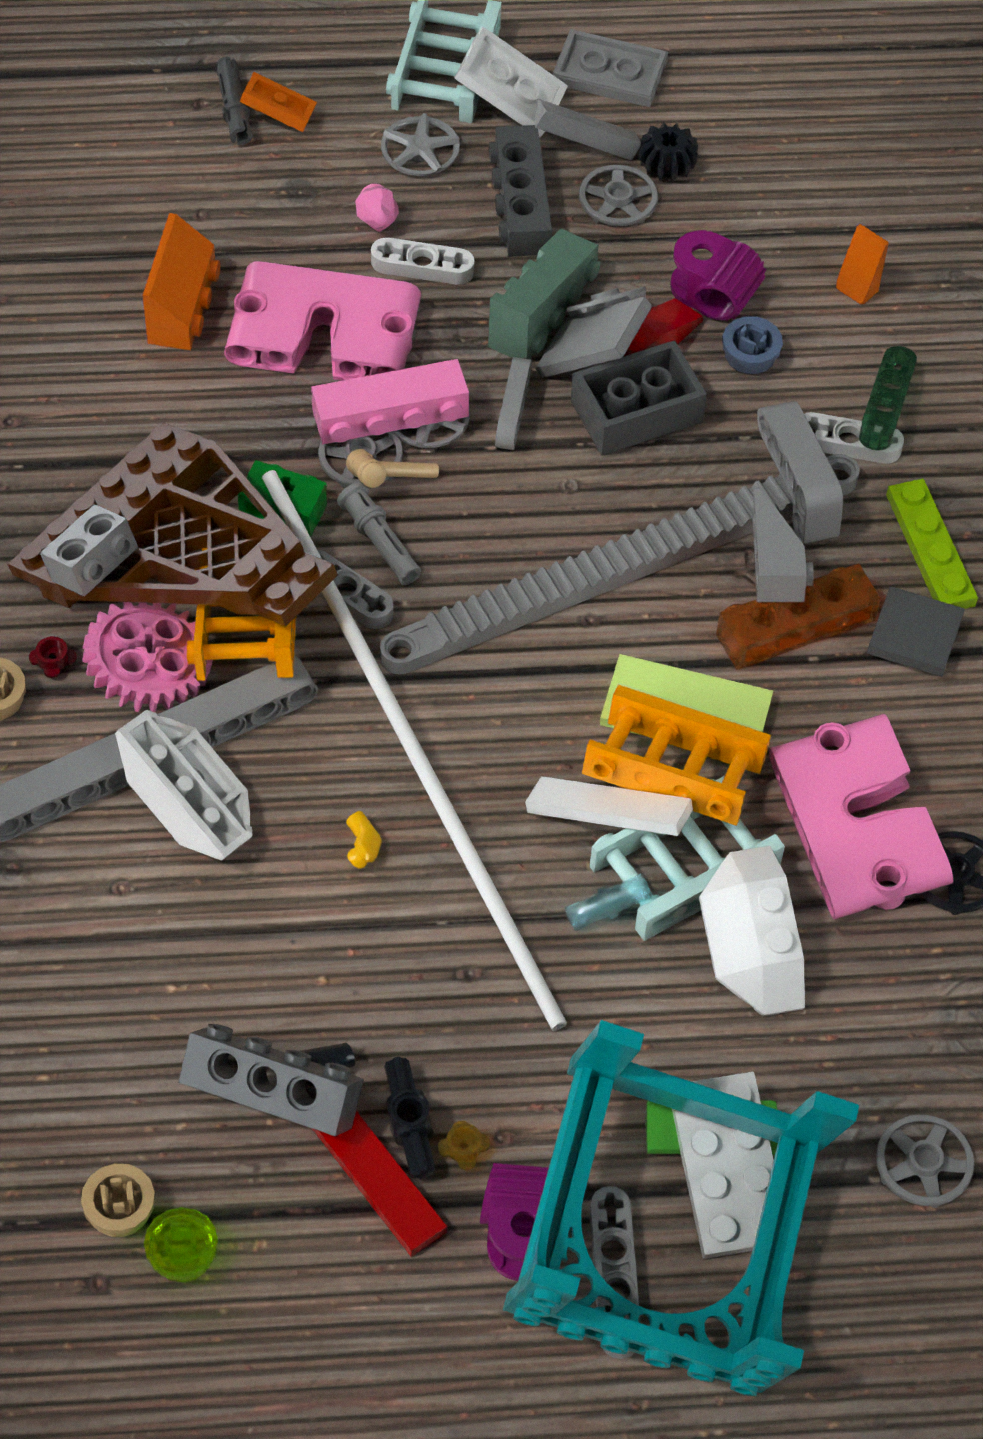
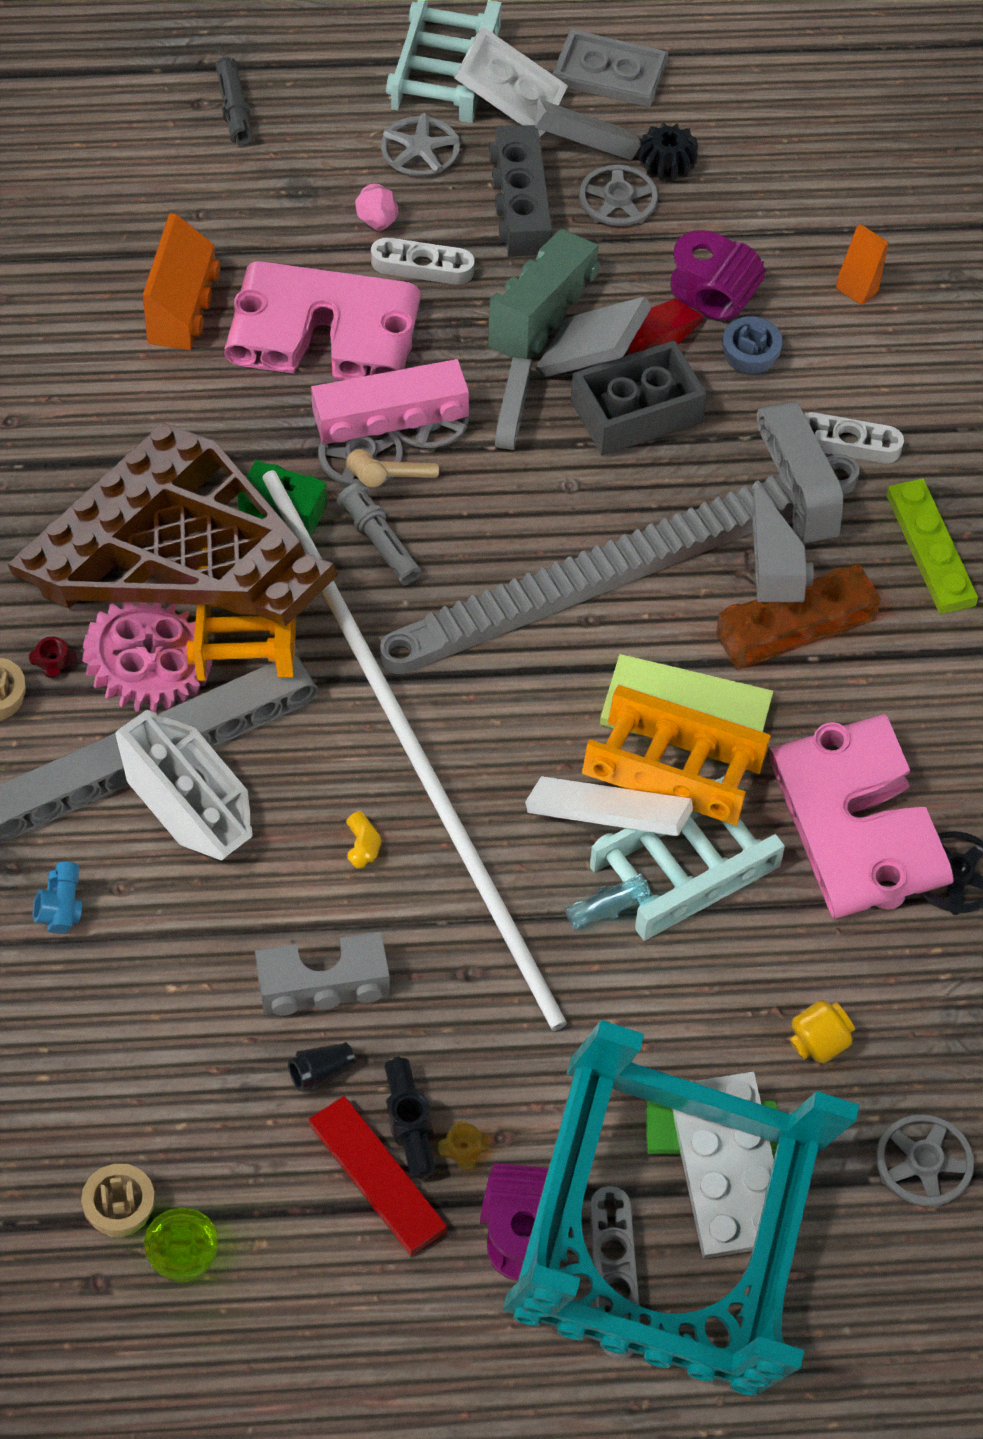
(58, 903): none -> dark azure plate
(89, 550): light grey brick -> none
(208, 1070): dark grey brick -> none
(278, 102): orange plate -> none
(291, 986): none -> light grey arch
(373, 596): light grey beam -> none
(606, 299): light grey wheel -> none
(754, 932): white wedge -> none
(822, 1032): none -> yellow head
(888, 398): clear green beam -> none
(915, 631): dark grey tile -> none

